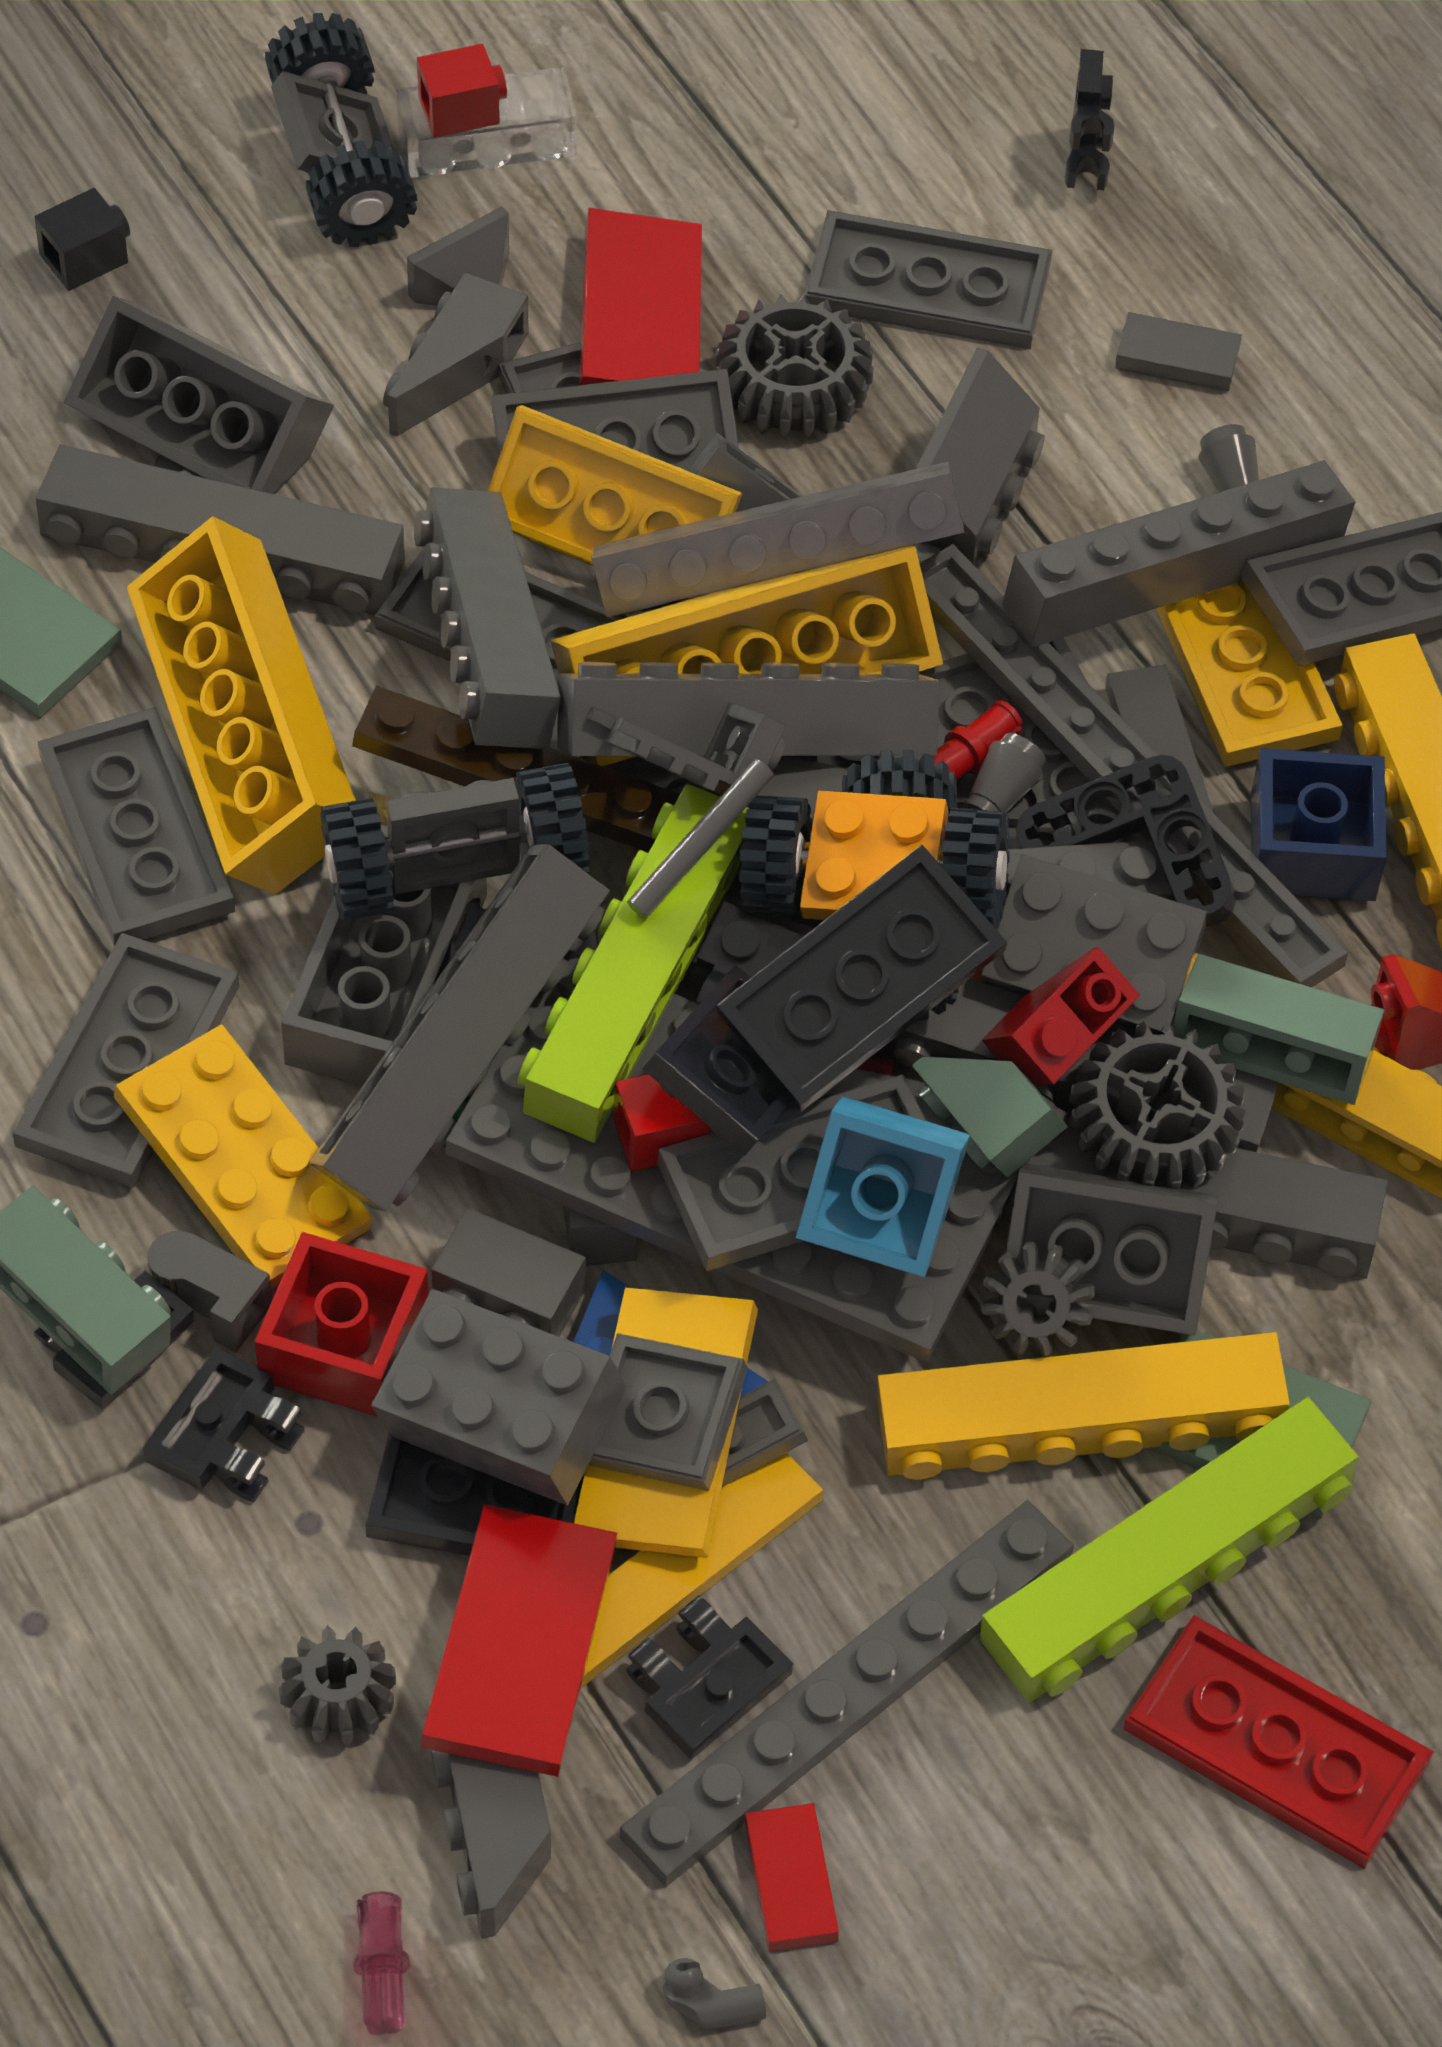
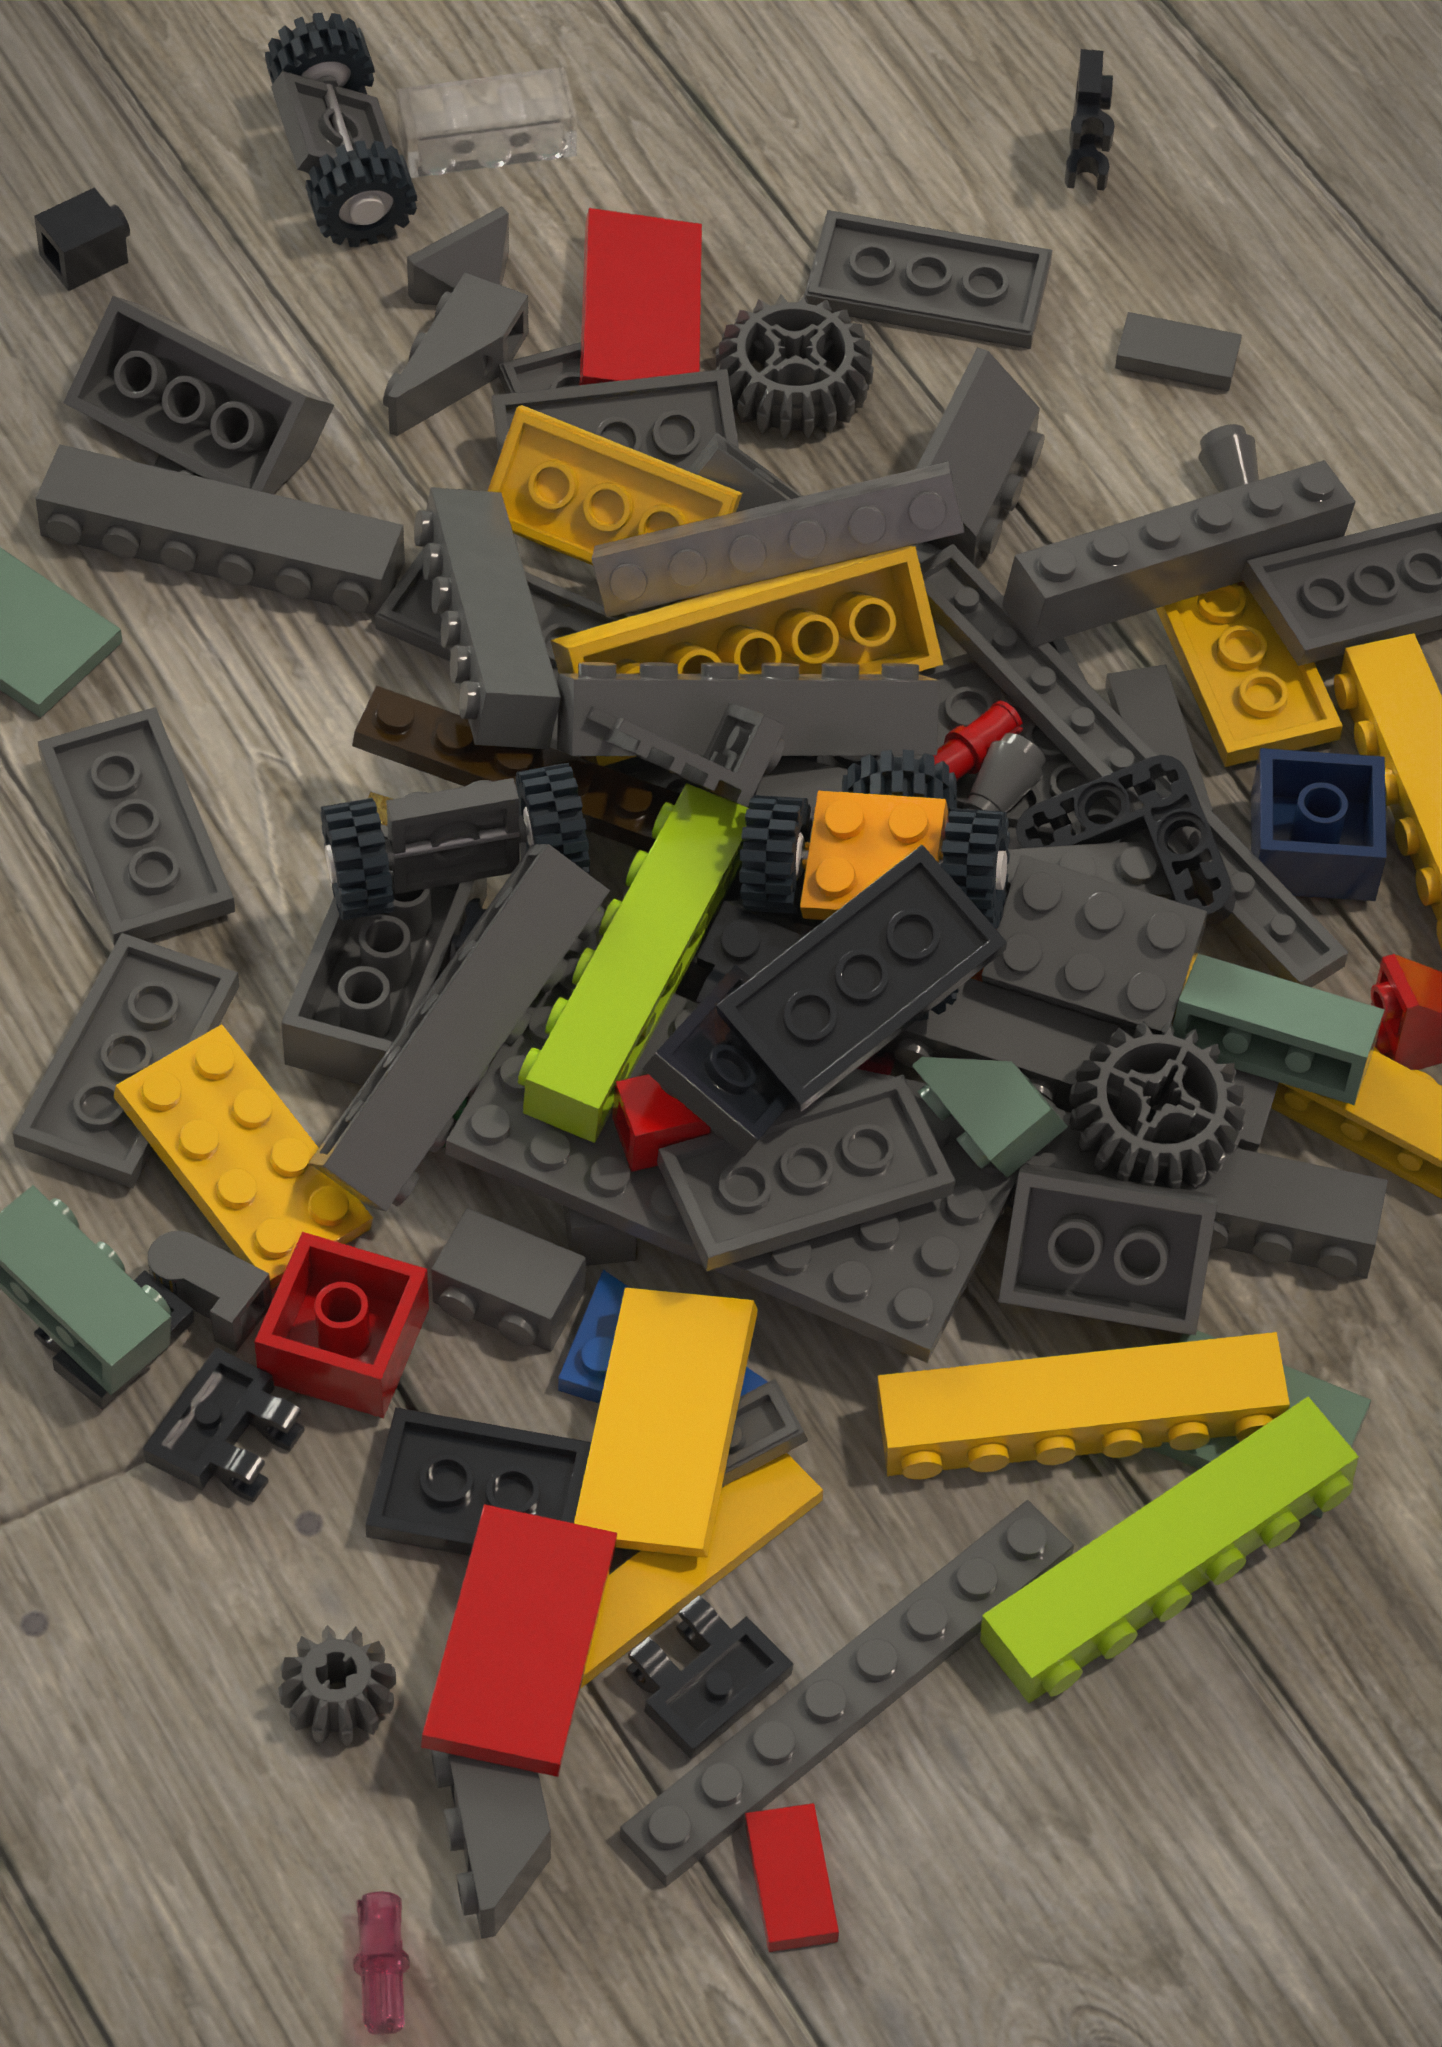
(241, 703): yellow brick -> none
(460, 90): red brick -> none
(499, 1396): dark grey brick -> none
(671, 1412): dark grey tile -> none
(700, 838): dark grey bar -> none
(707, 2005): dark grey arm -> none
(882, 1185): dark azure slope -> none
(1024, 1316): dark grey gear -> none
(1062, 1018): red slope -> none
(1278, 1741): red tile -> none

